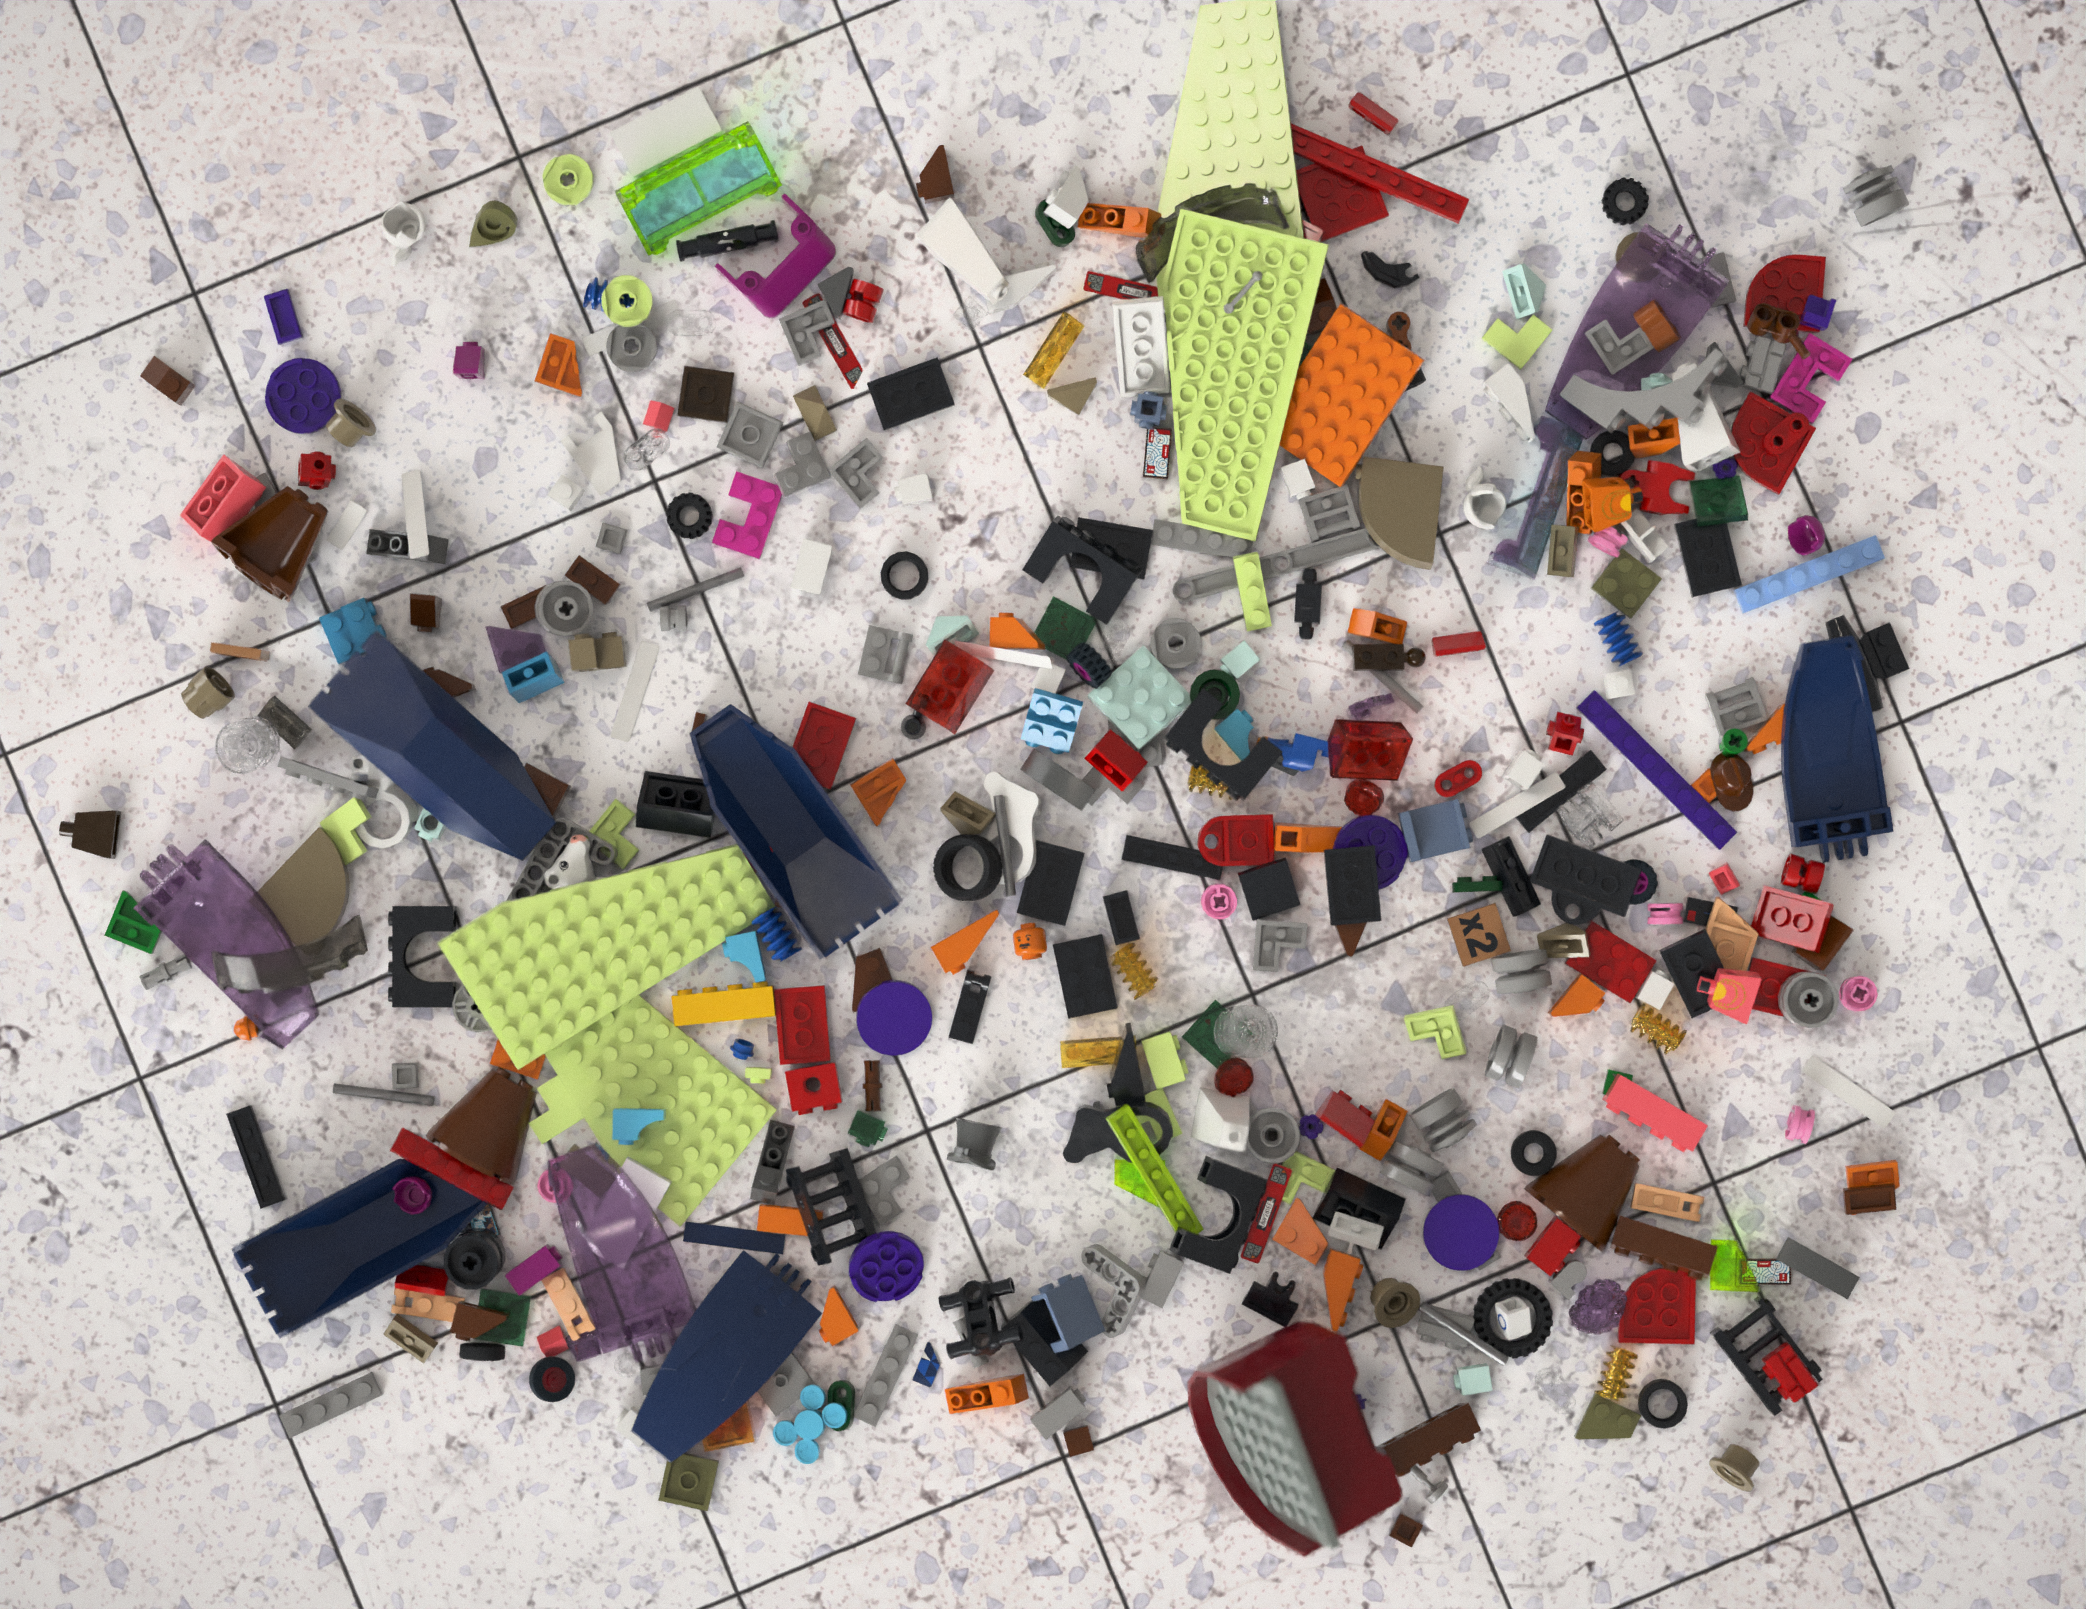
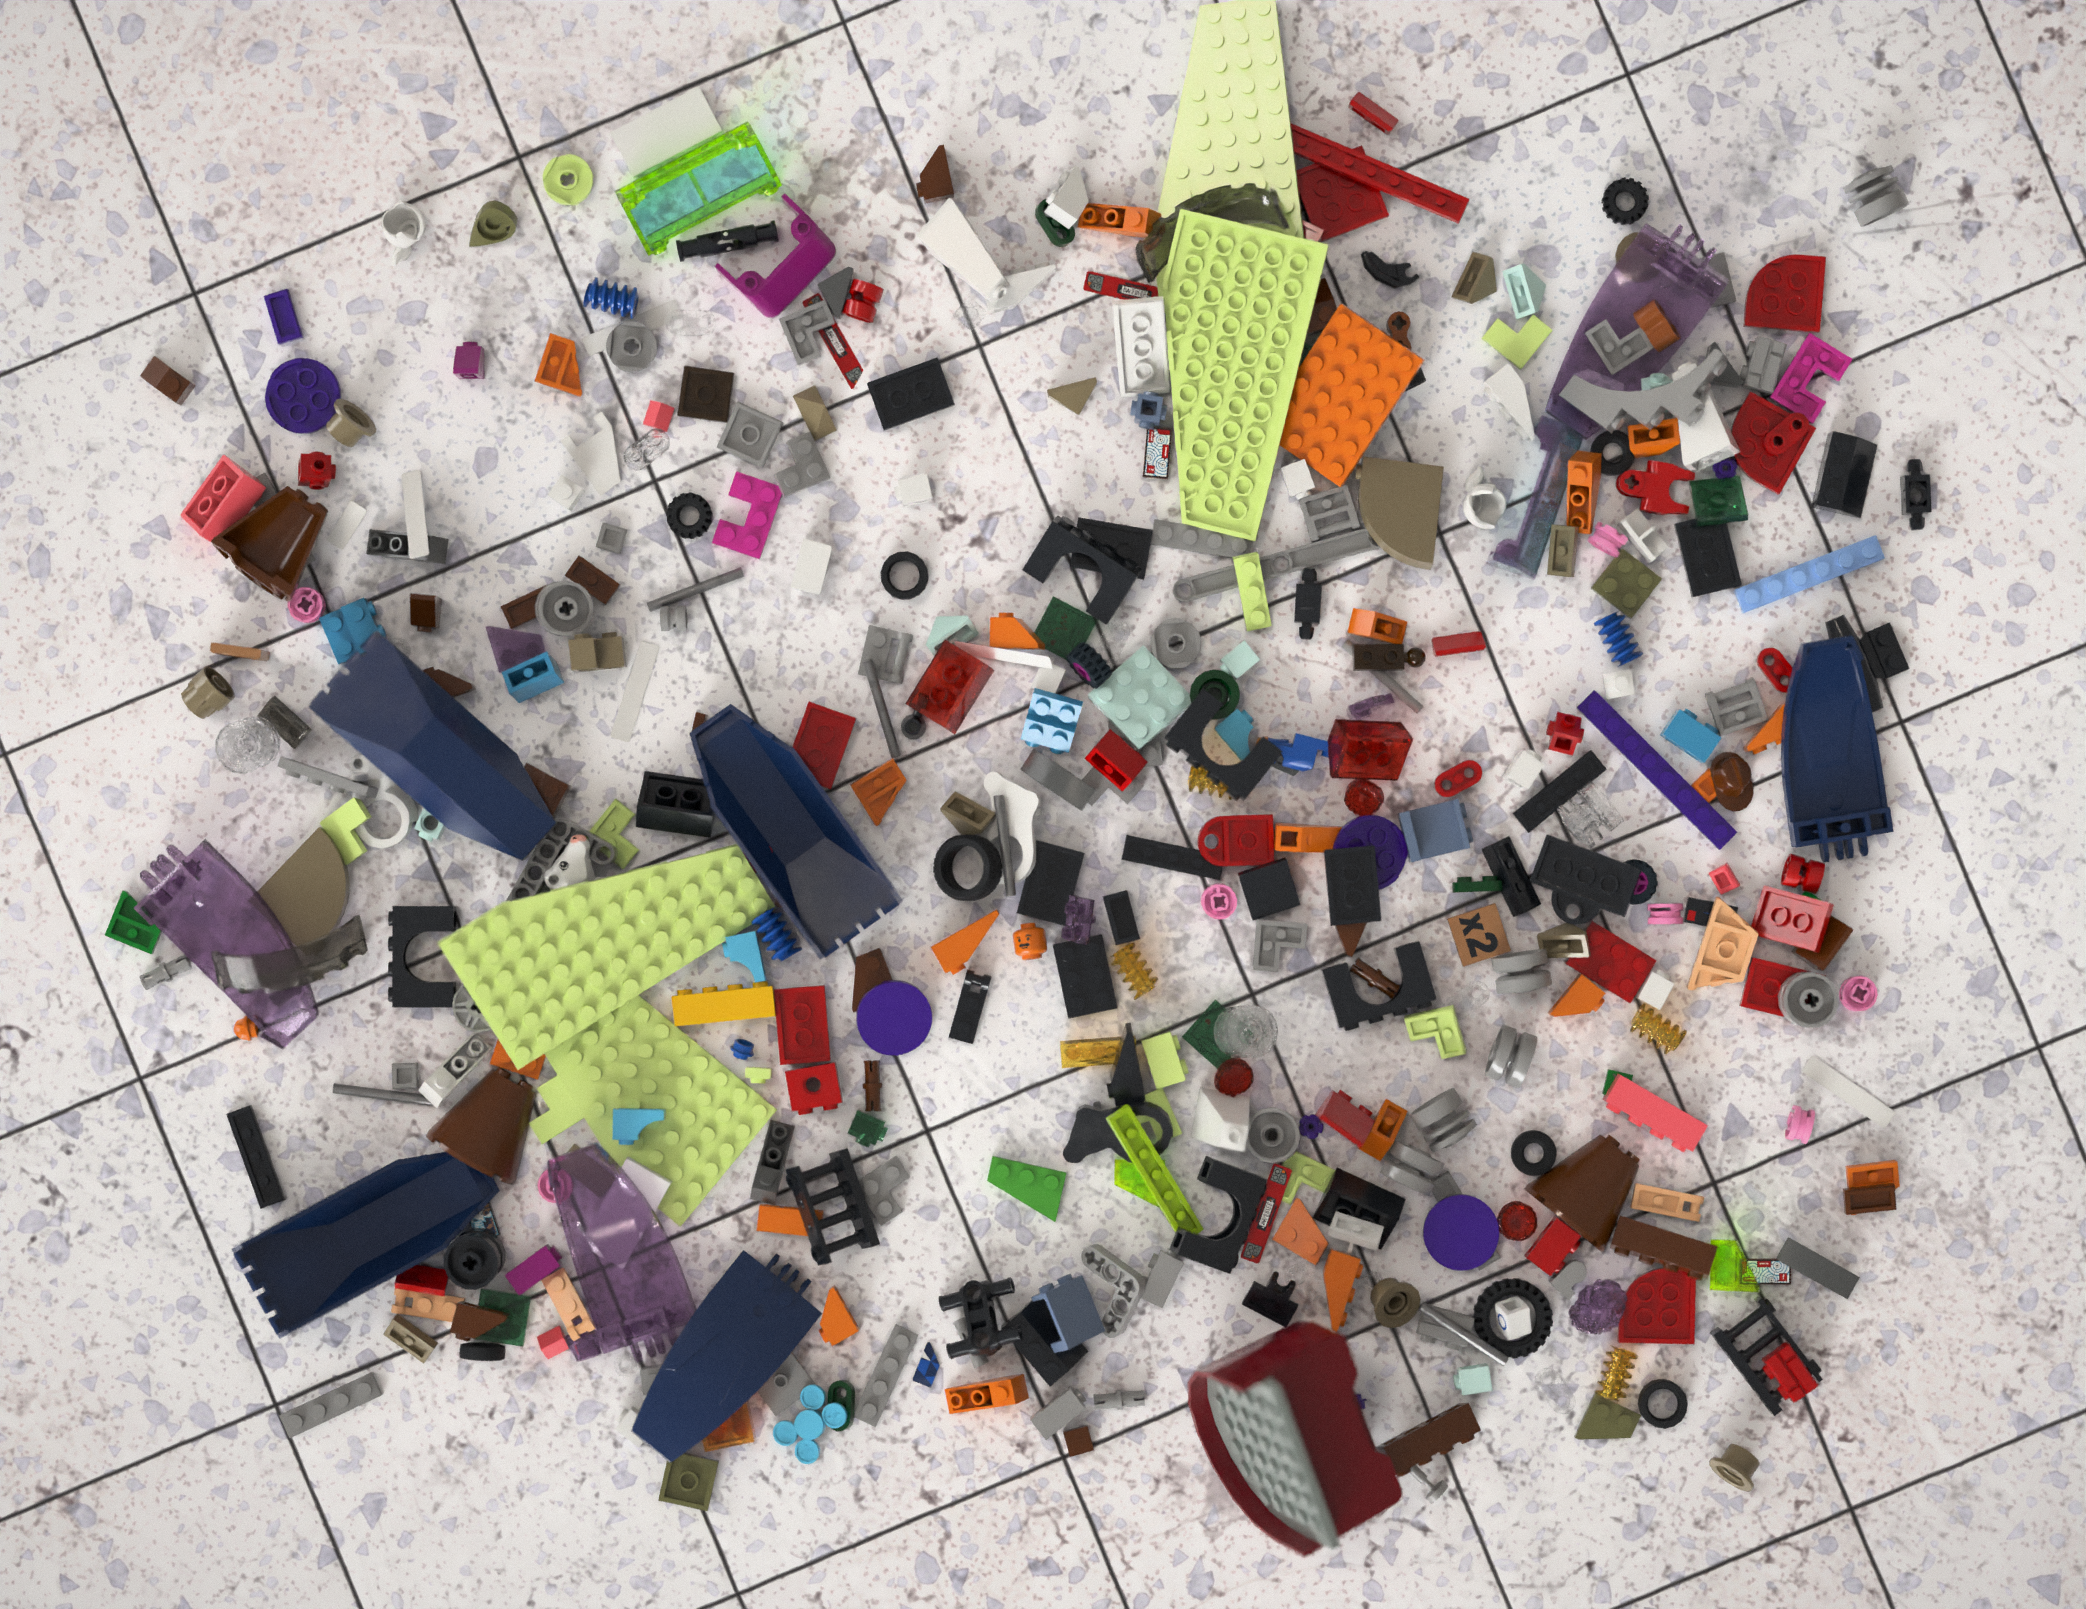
(94, 832): dark brown torso -> none
(306, 605): none -> bright pink wheel
(413, 1195): magenta hair -> none
(443, 1165): red plate -> none
(455, 1069): none -> white slope
(552, 1379): black wheel -> none
(618, 312): yellowish green plate -> none
(734, 1237): dark blue sticker -> none
(850, 472): light grey plate -> none
(881, 708): none -> flat silver bar
(886, 1266): dark purple tile -> none
(974, 1144): dark grey hat -> none
(1029, 1183): none -> bright green wing
(1053, 350): clear yellow plate -> none
(1078, 919): none -> clear purple hips
(1119, 1400): none -> light grey pin
(1229, 308): light grey hinge -> none
(1374, 978): none -> reddish brown pin
(1405, 1529): reddish brown tile -> none
(1414, 990): none -> black arch
(1476, 280): none -> dark tan slope
(1517, 805): white sticker -> none
(1608, 502): orange torso -> none
(1688, 962): black plate -> none
(1691, 735): none -> dark azure brick
(1731, 992): coral torso -> none
(1733, 735): green bush -> none
(1774, 672): none -> red plate
(1781, 325): reddish brown beam -> none
(1806, 535): magenta hair -> none
(1817, 312): dark purple panel -> none
(1844, 474): none -> black slope
(1917, 521): none -> black piece

